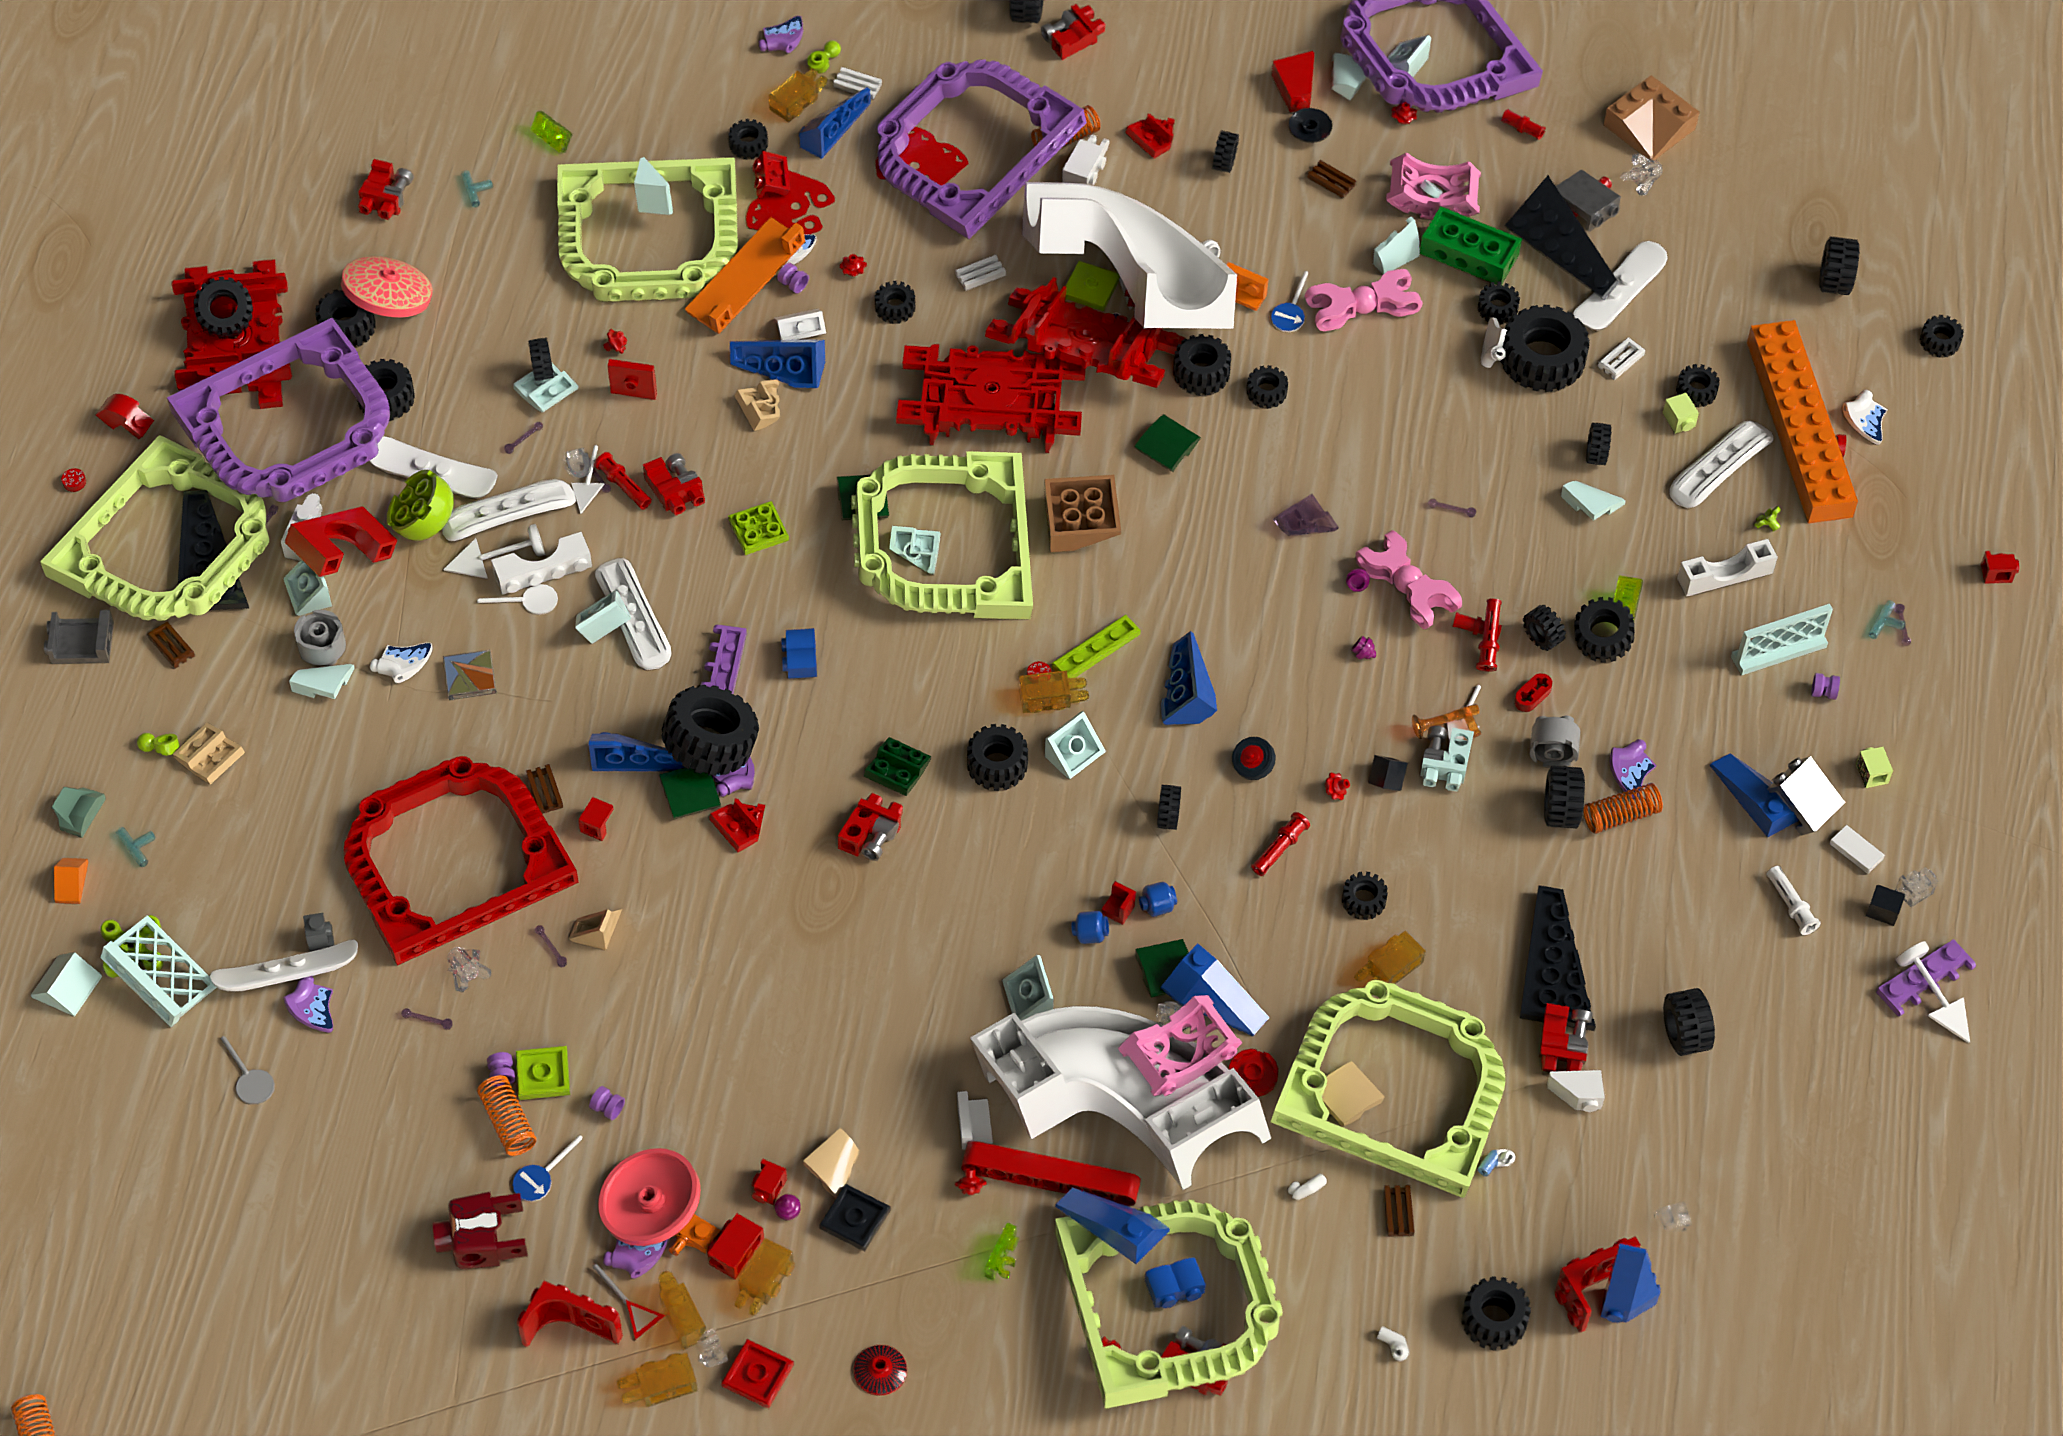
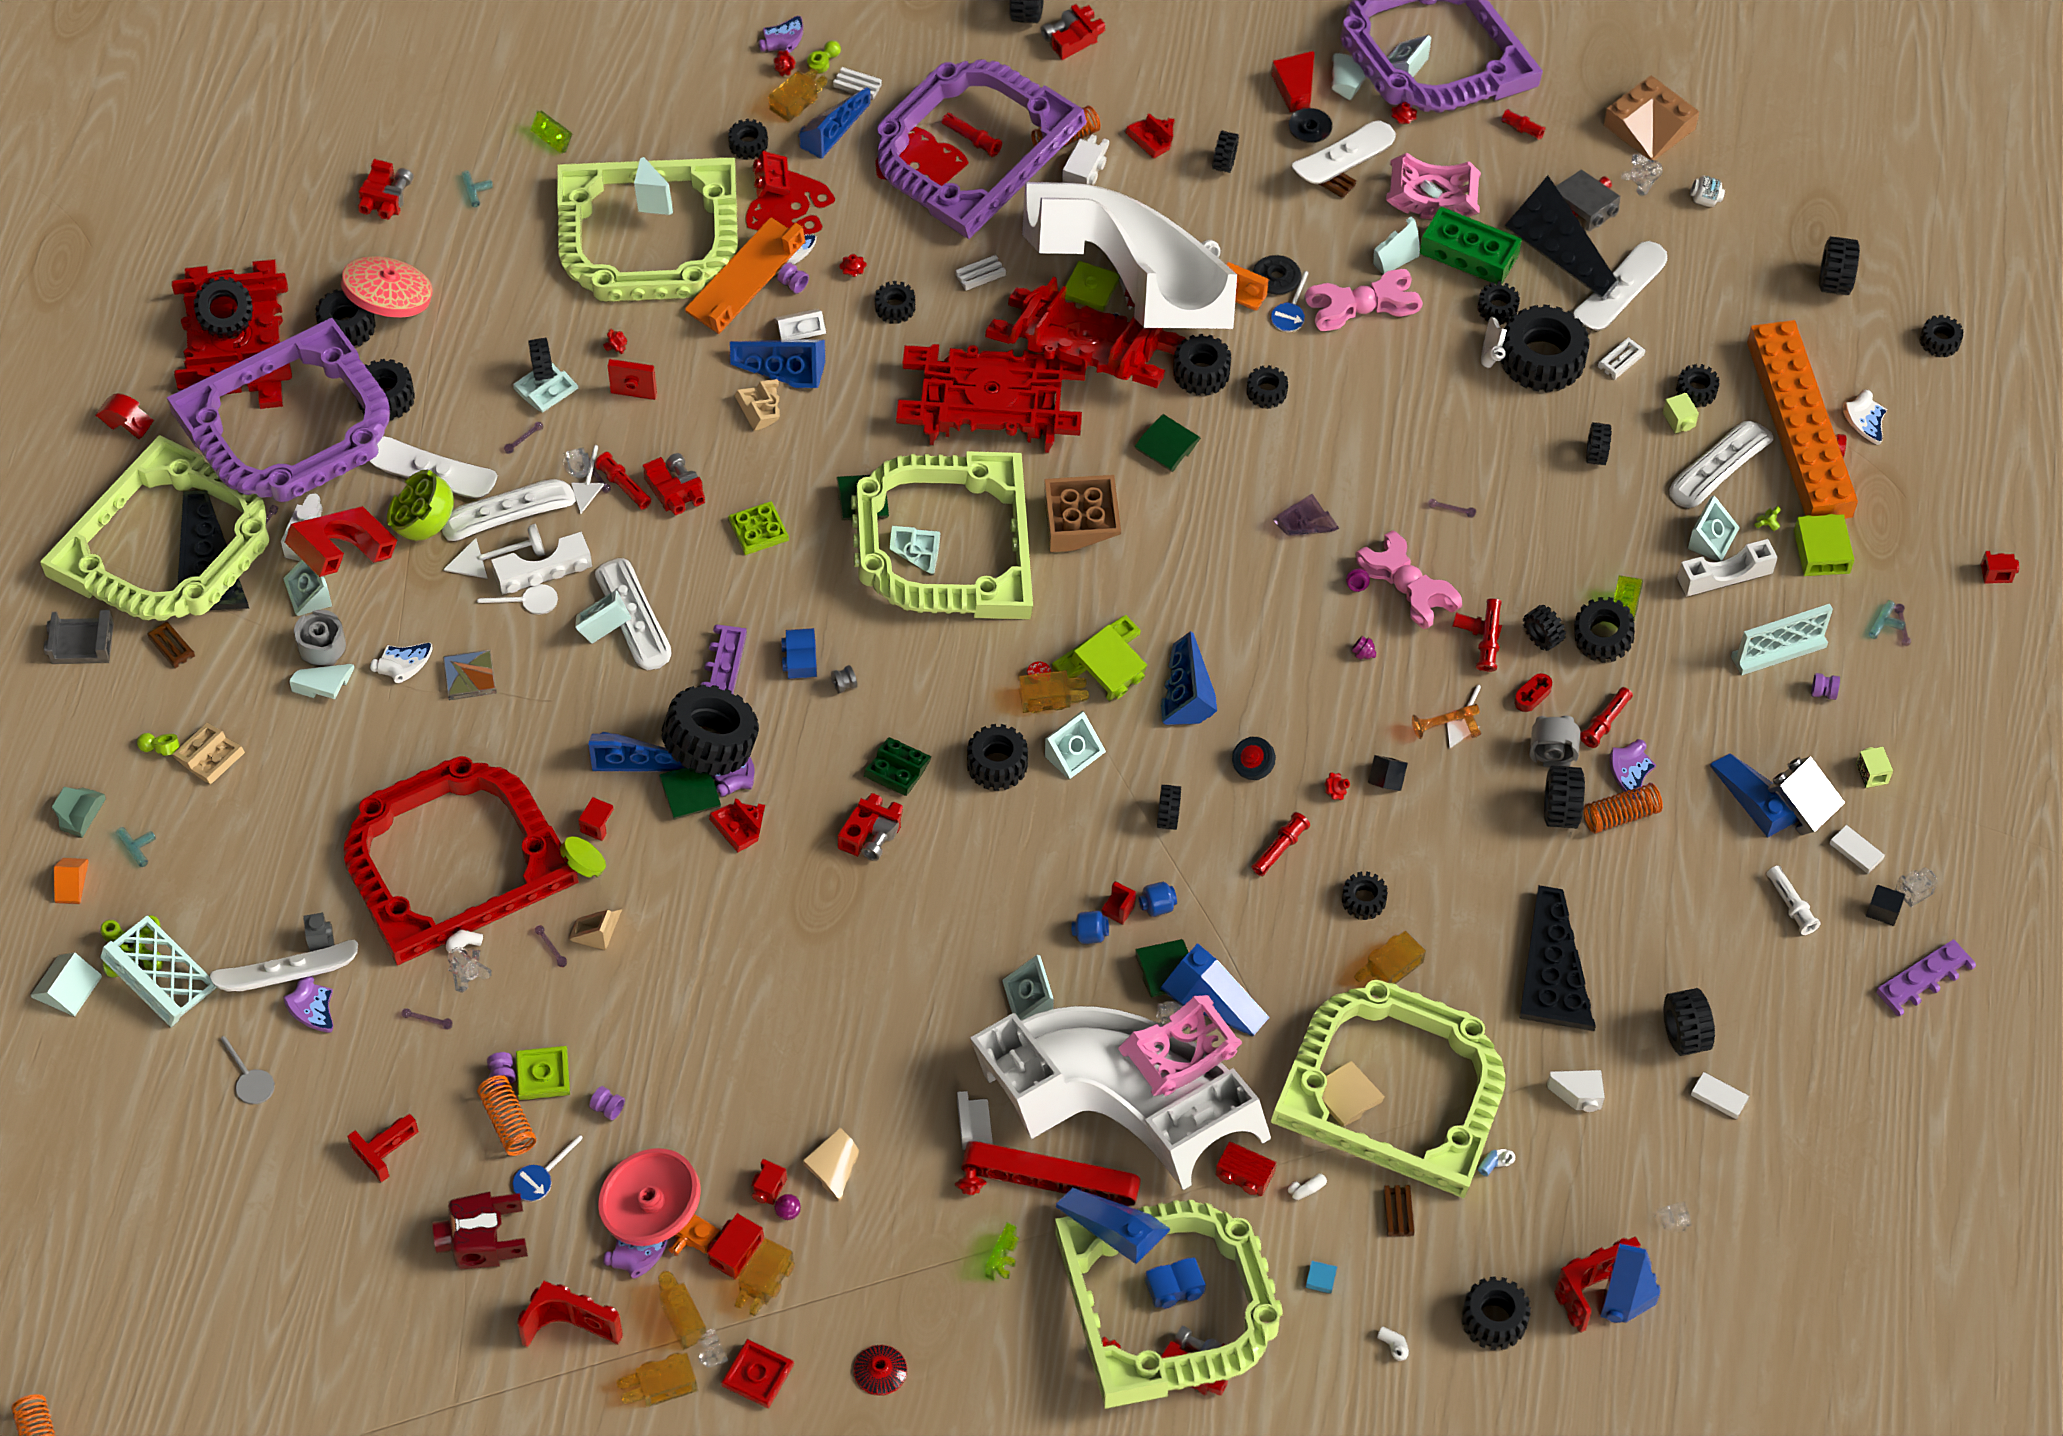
(73, 480): red tile -> none
(382, 1145): none -> red bracket
(462, 938): none -> white arm
(539, 773): reddish brown tile -> none
(583, 857): none -> lime tile
(641, 1318): light grey piece -> none
(784, 63): none -> red plant
(844, 679): none -> flat silver wheel
(855, 1217): black plate -> none
(978, 137): none -> red pin
(1110, 662): none -> lime panel
(1245, 1169): none -> red brick
(1256, 1069): red tile -> none
(1284, 265): none -> black wheel
(1321, 1277): none -> dark azure tile
(1346, 153): none -> white piece
(1448, 764): light aqua hips -> none
(1560, 1045): red hips -> none
(1590, 500): light aqua slope -> none
(1621, 699): none -> red pin
(1707, 191): none -> white head
(1713, 531): none -> light aqua slope
(1719, 1095): none -> white tile
(1824, 545): none -> lime brick
(1952, 1015): white piece -> none

